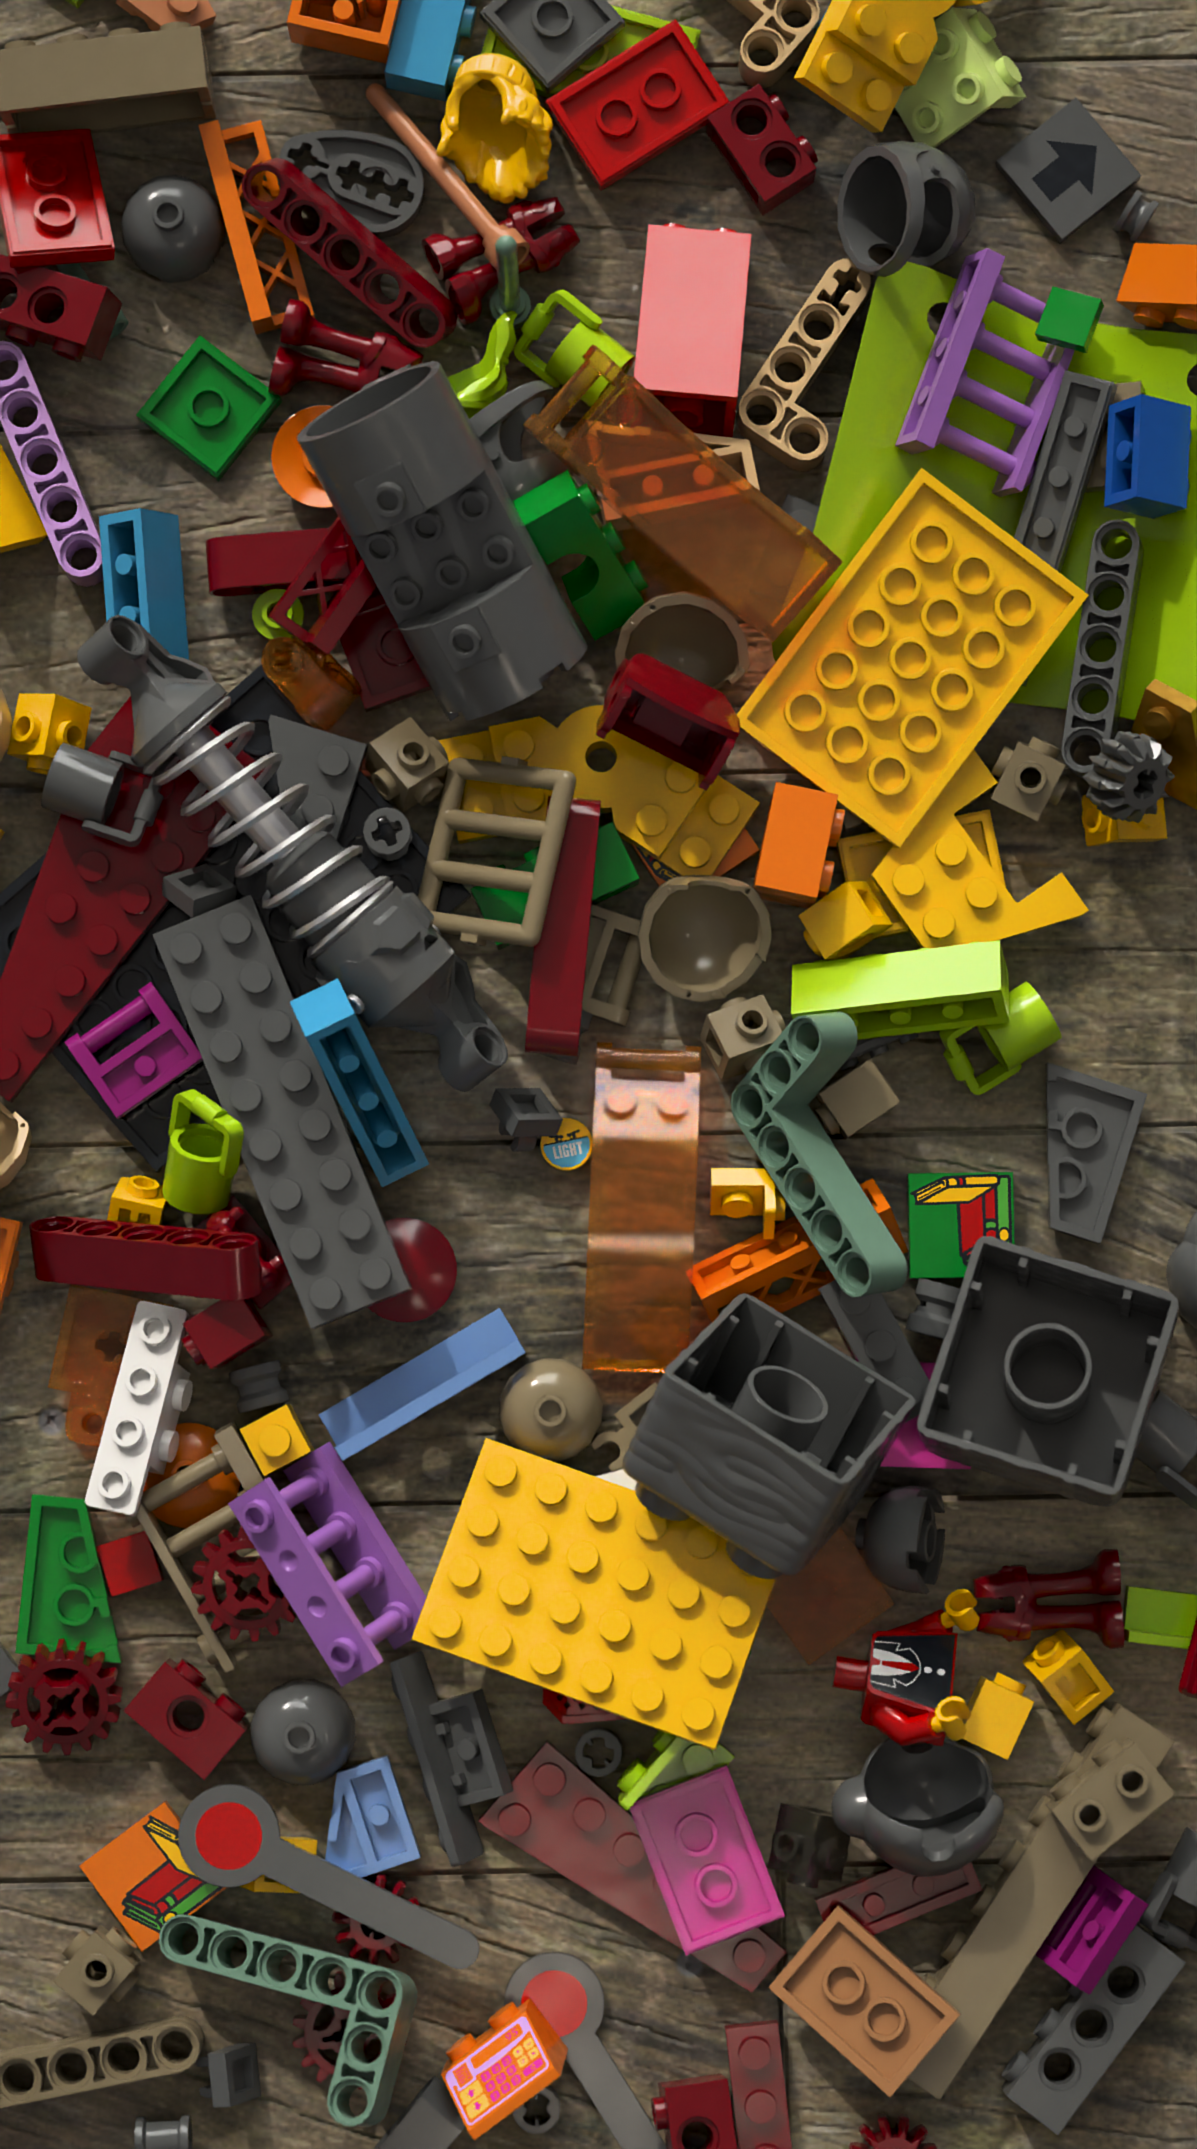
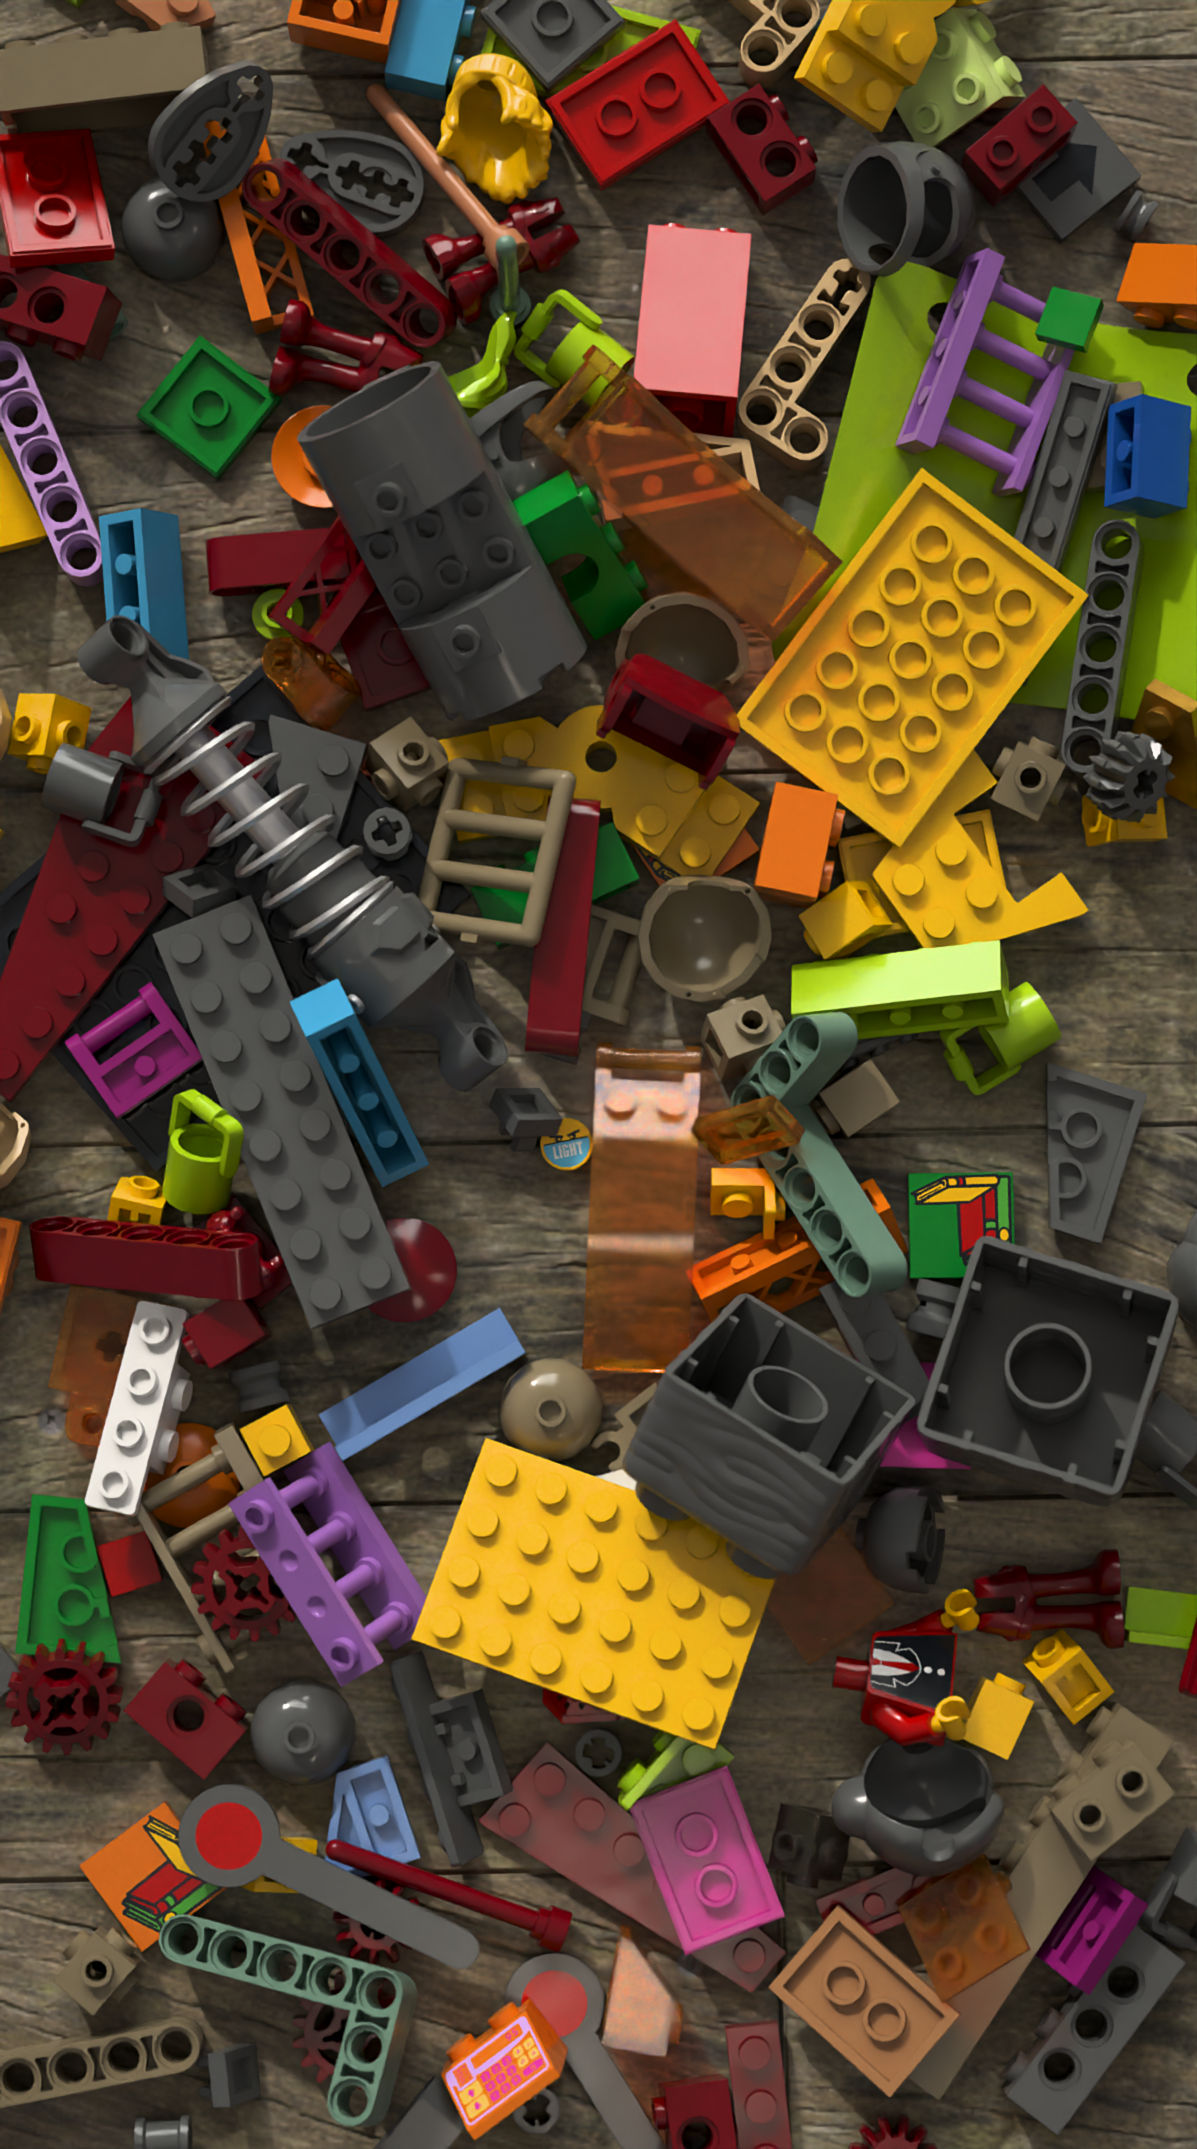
(185, 120): none -> dark grey piece
(544, 1925): none -> dark red piece
(639, 2001): none -> clear orange slope
(747, 1130): none -> clear orange tile
(964, 1927): none -> clear orange hinge
(1018, 145): none -> dark red brick

